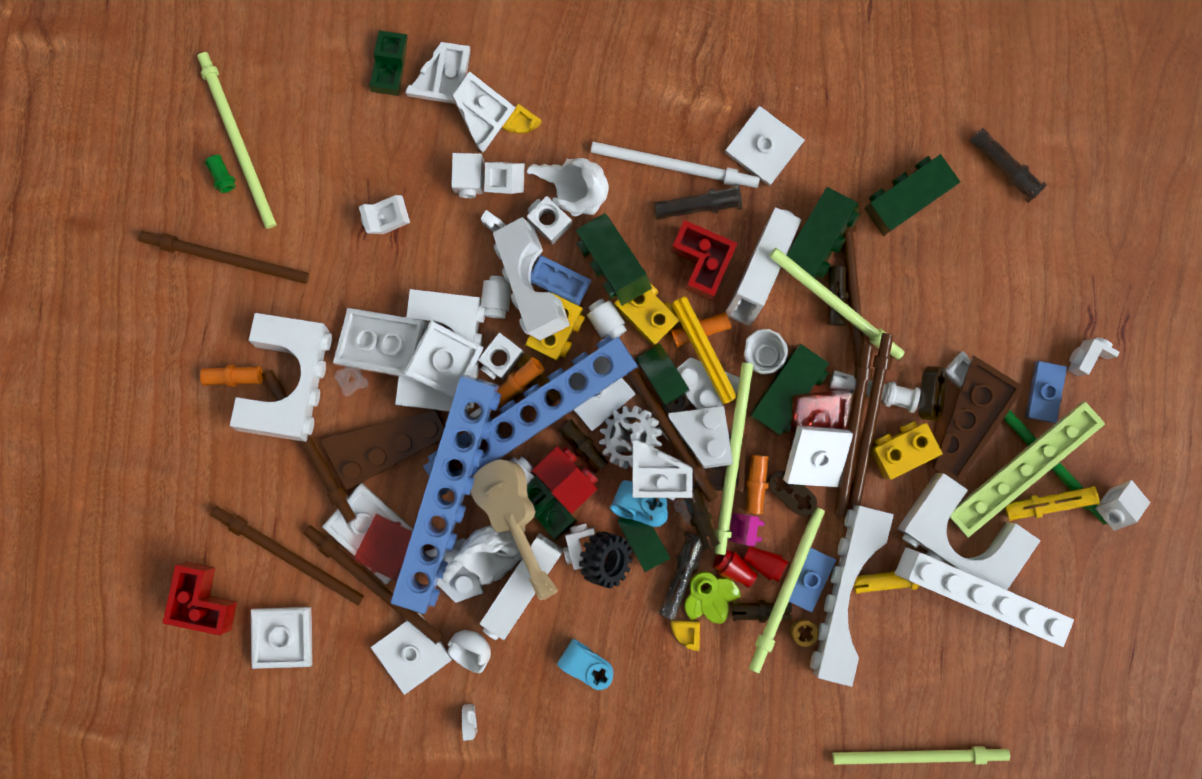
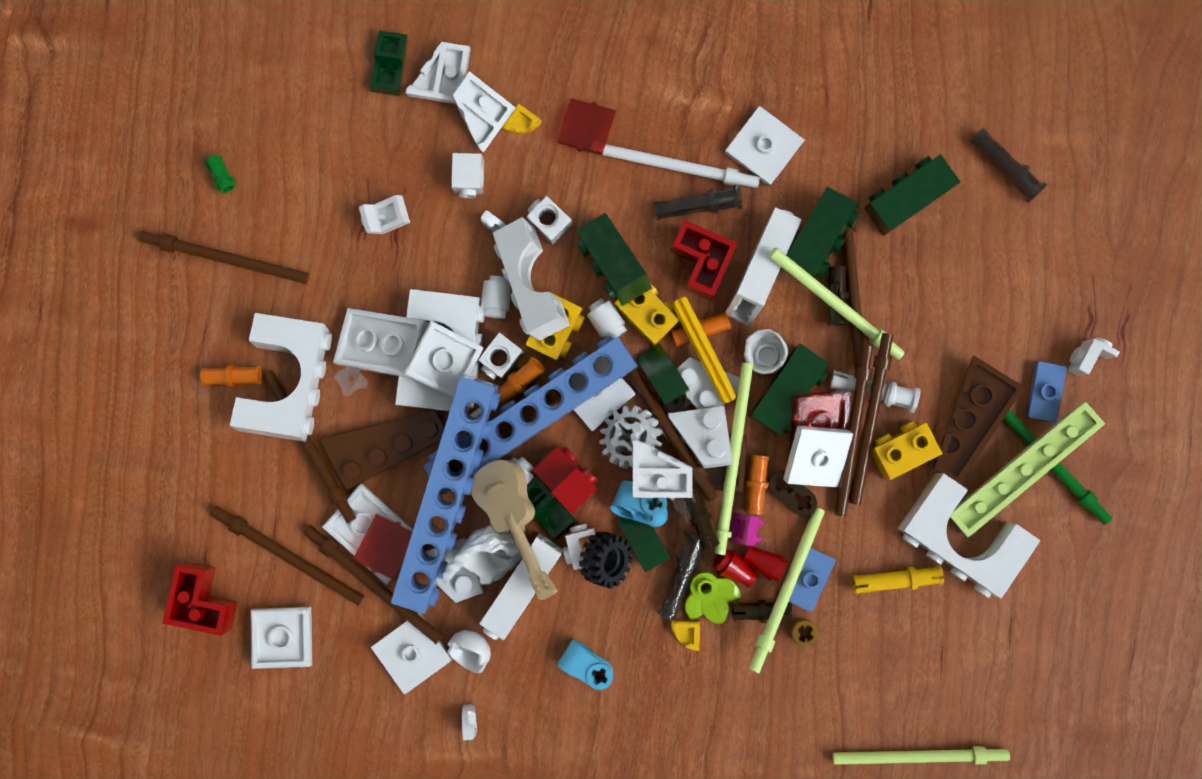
(210, 74): yellowish green bar -> none
(504, 177): white brick -> none
(559, 280): medium blue plate -> none
(578, 183): white hair -> none
(583, 446): dark brown pin -> none
(586, 126): none -> clear red piece
(836, 655): white arch -> none
(932, 393): dark brown beam -> none
(957, 369): white tile -> none
(984, 596): white arch -> none
(1086, 497): yellow pin -> none
(1123, 505): white brick -> none

